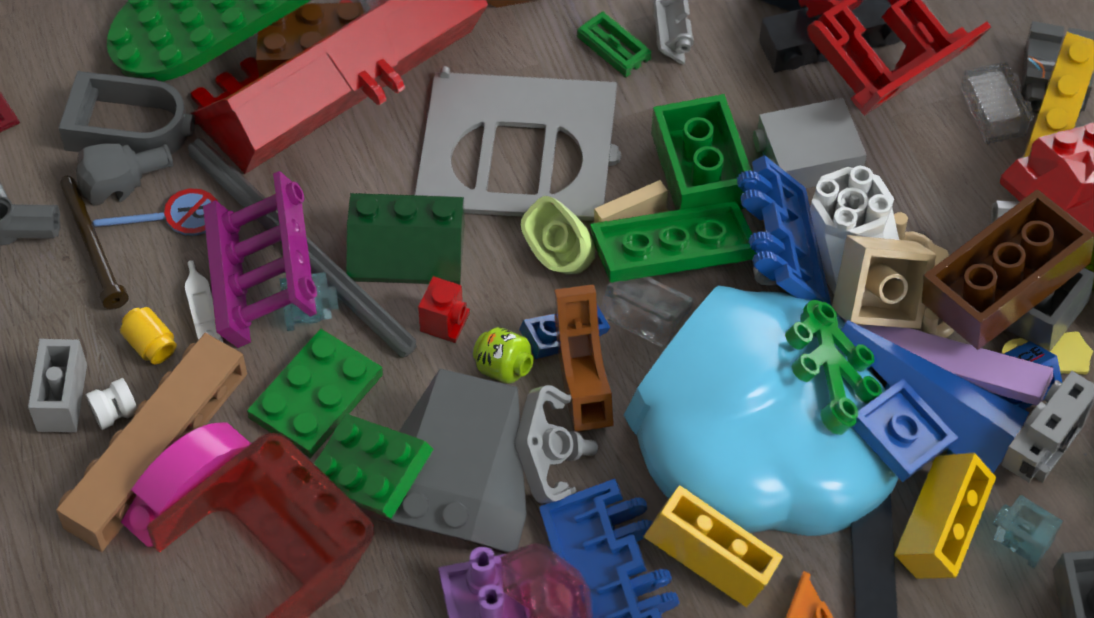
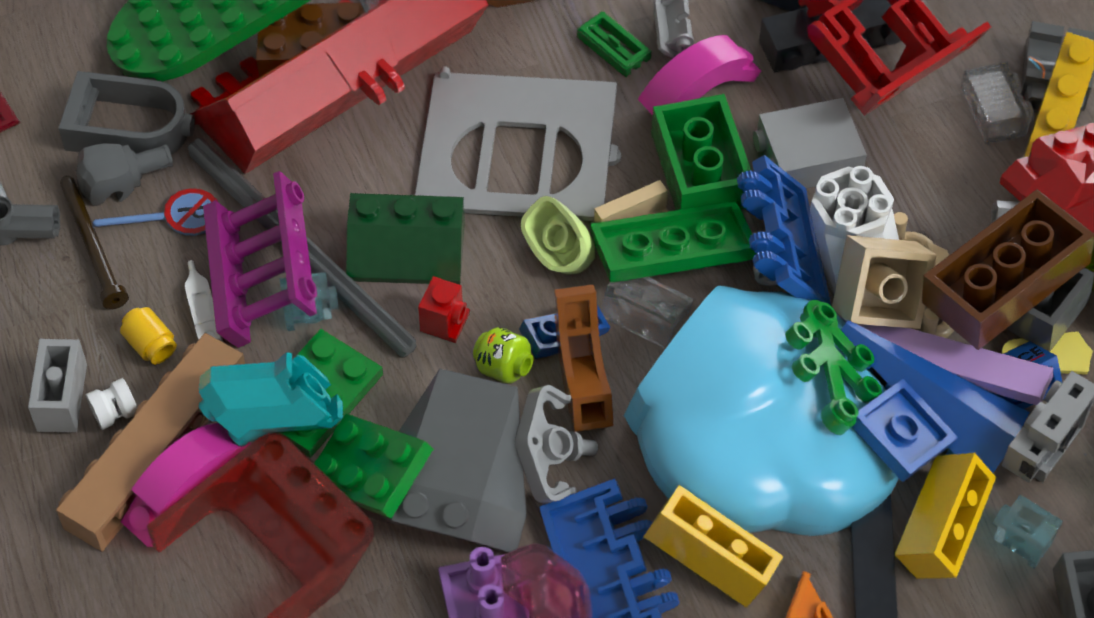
(268, 398): none -> teal brick
(698, 71): none -> dark pink arch

